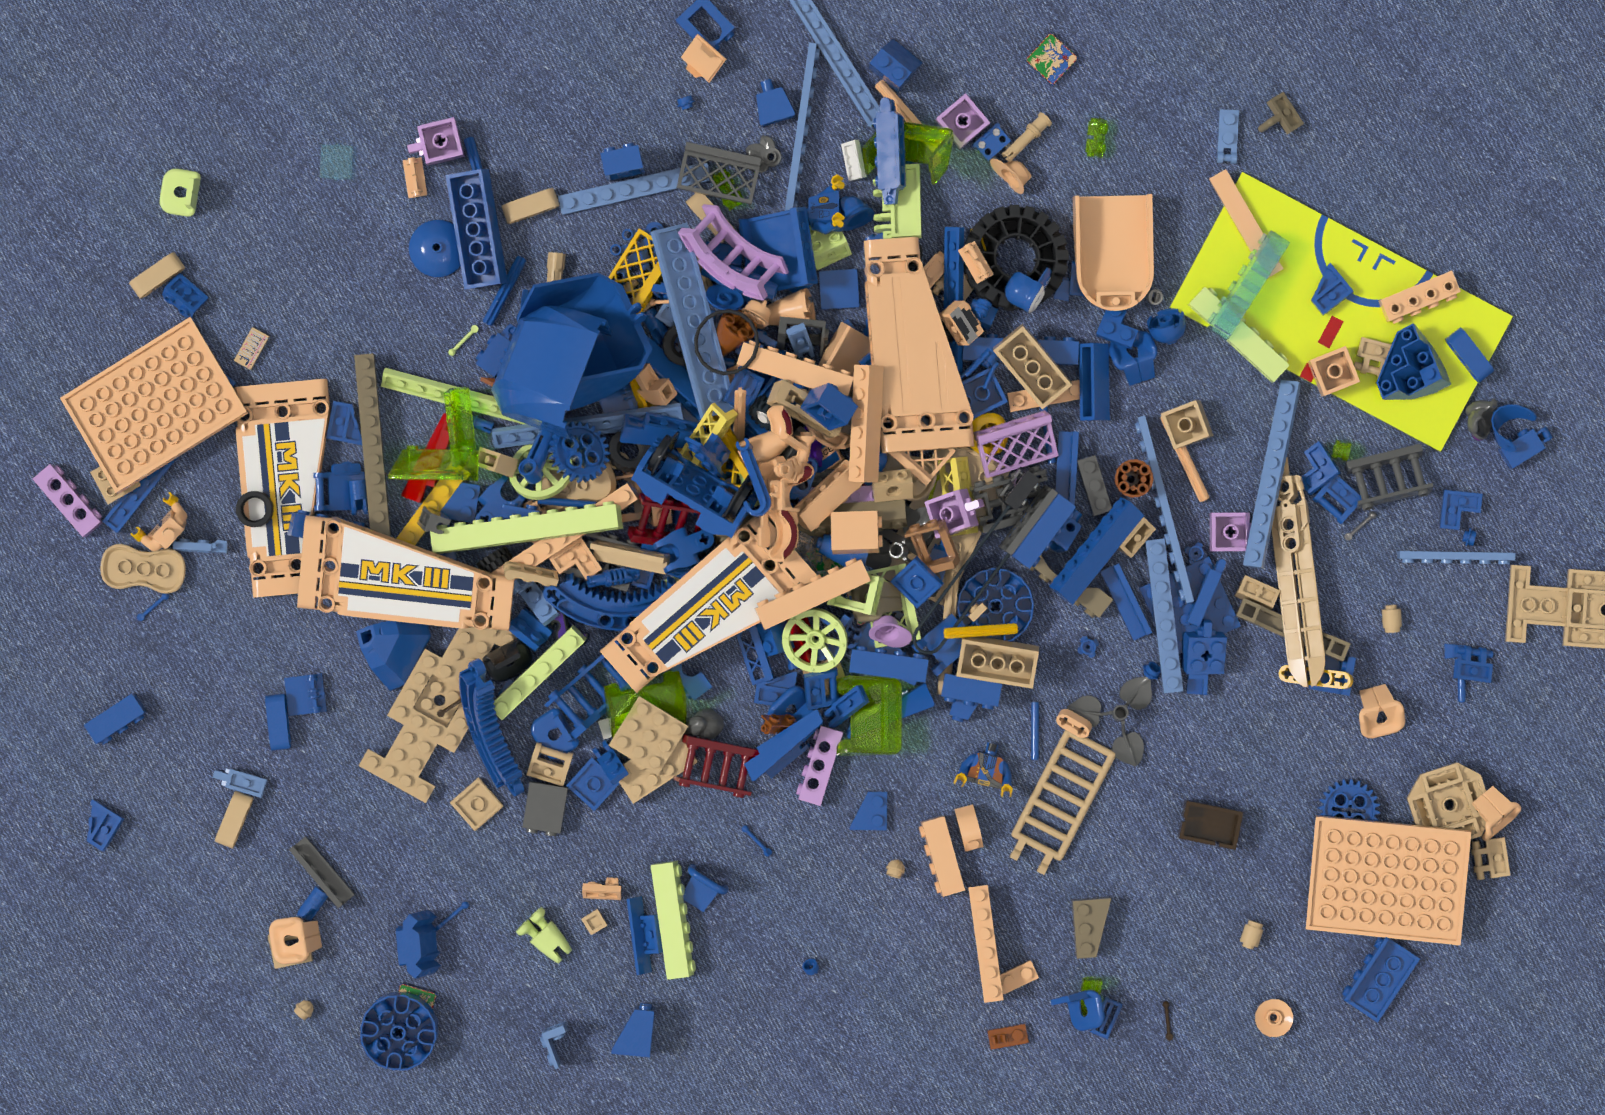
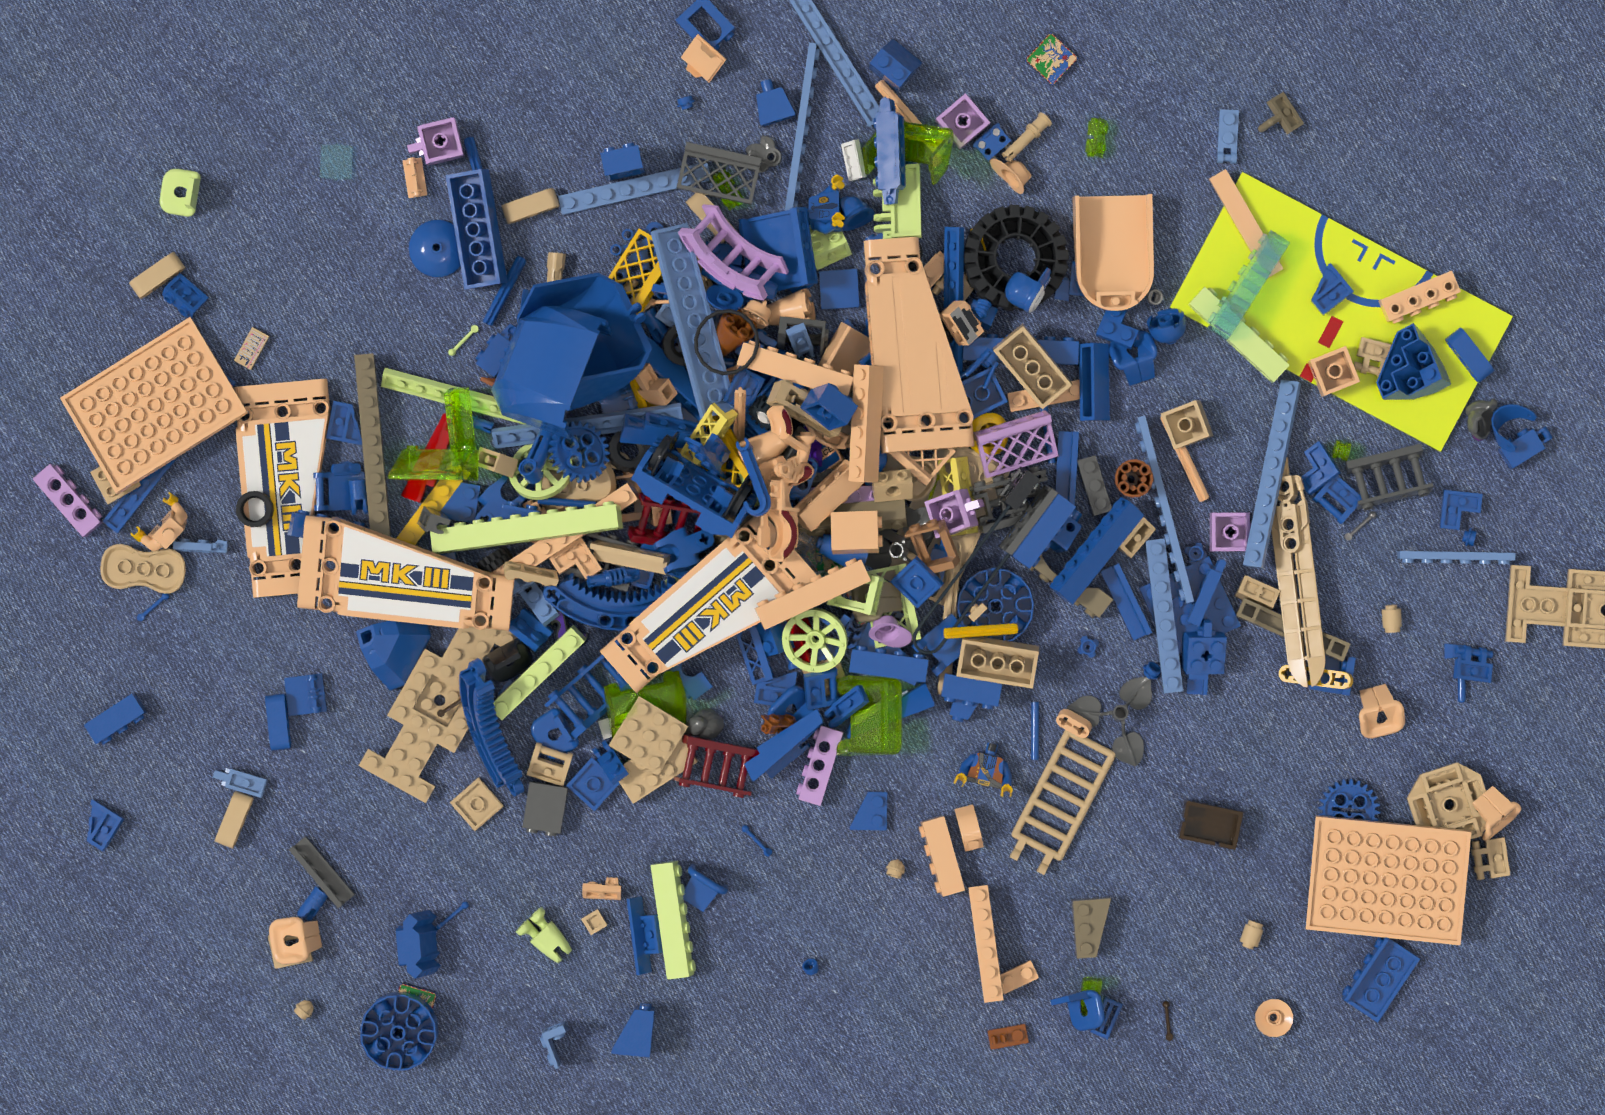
(975, 262): light nougat hinge -> none

